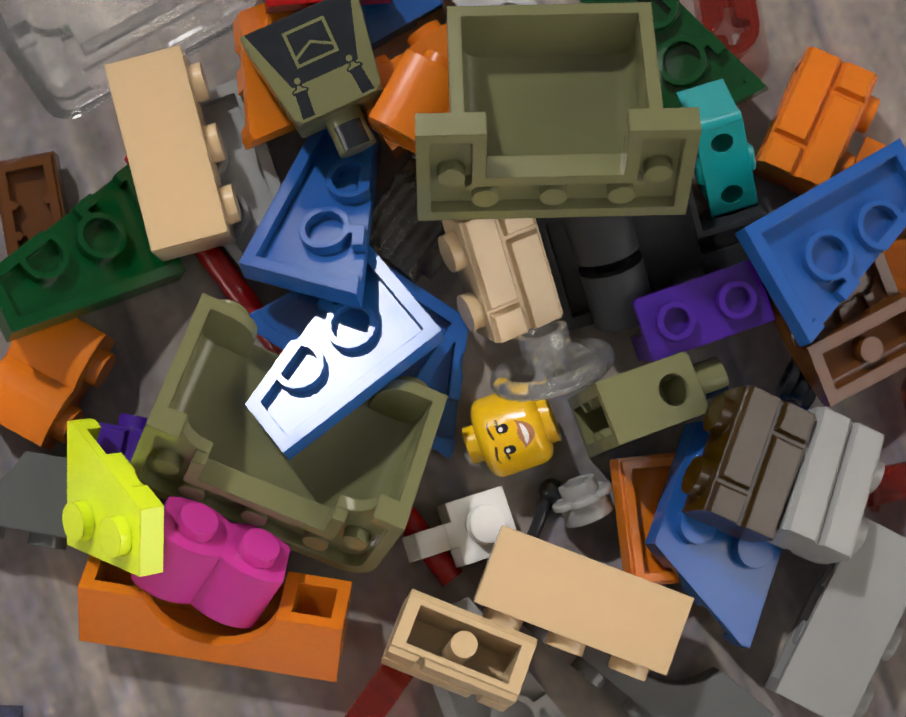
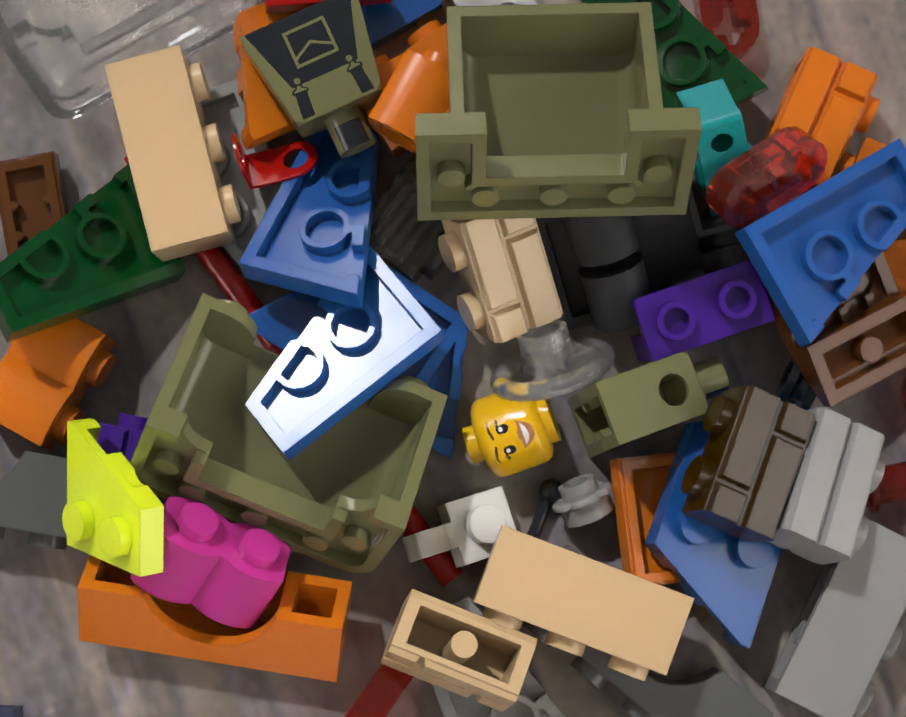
(268, 166): none -> red piece
(766, 176): none -> clear red beam

